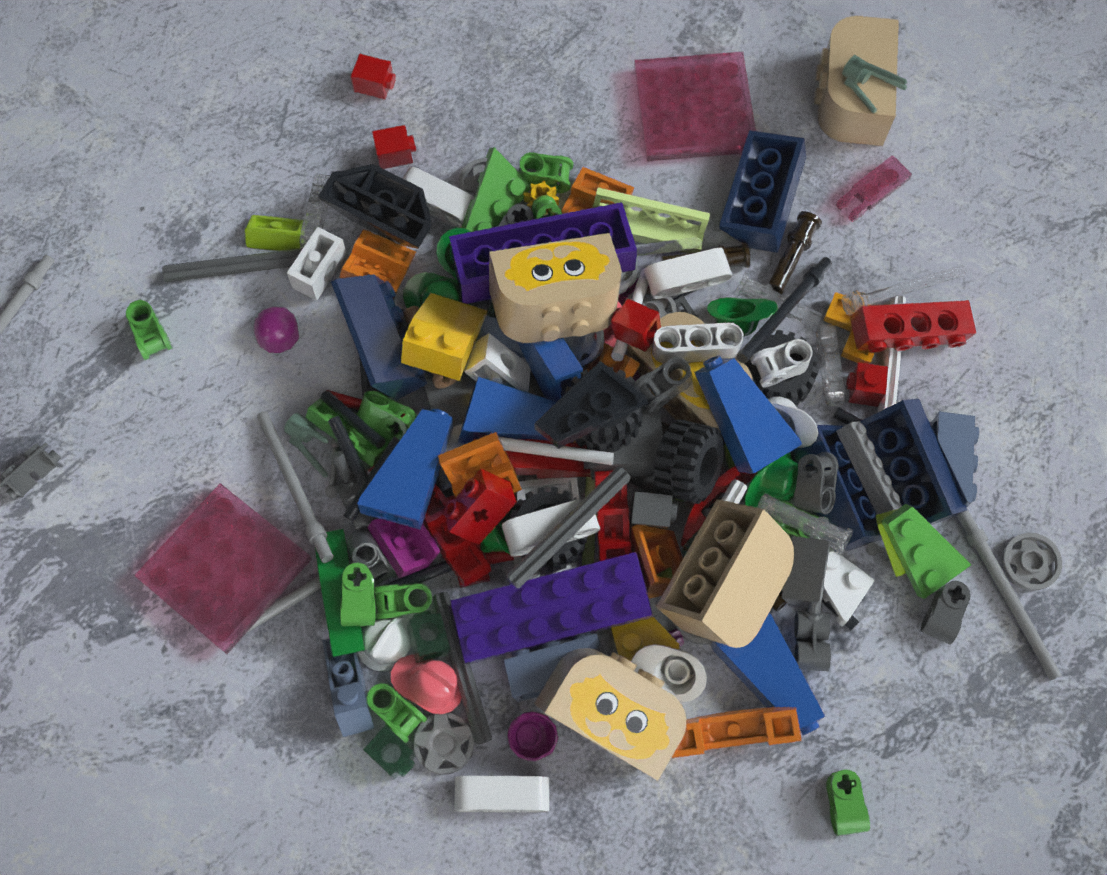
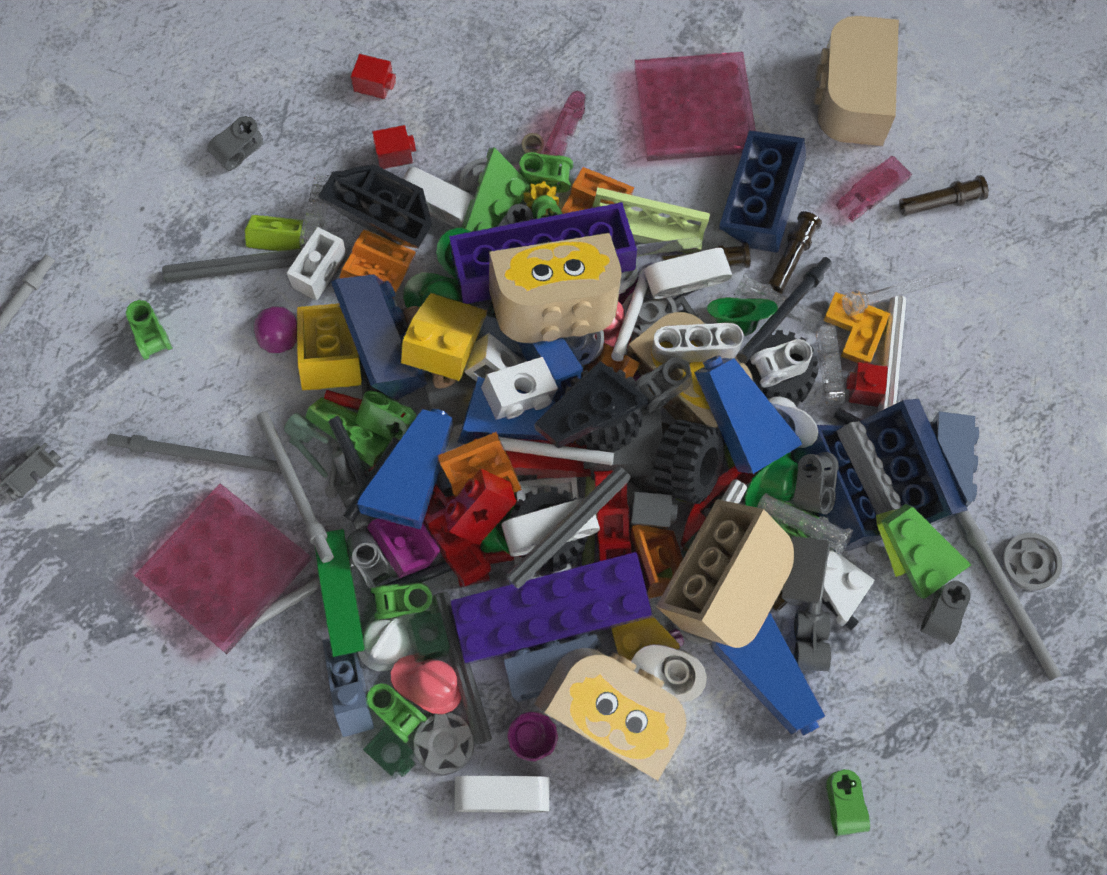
(141, 444): none -> dark grey bar
(234, 144): none -> dark grey piece
(326, 349): none -> yellow slope
(352, 419): black bar -> none
(357, 602): bright green piece -> none
(531, 377): none -> white brick
(532, 140): none -> dark tan hinge
(566, 124): none -> clear pink hinge
(635, 324): red brick -> none
(739, 728): orange slope -> none
(859, 70): sand green plant -> none
(952, 316): red brick -> none
(956, 194): none -> dark brown pin

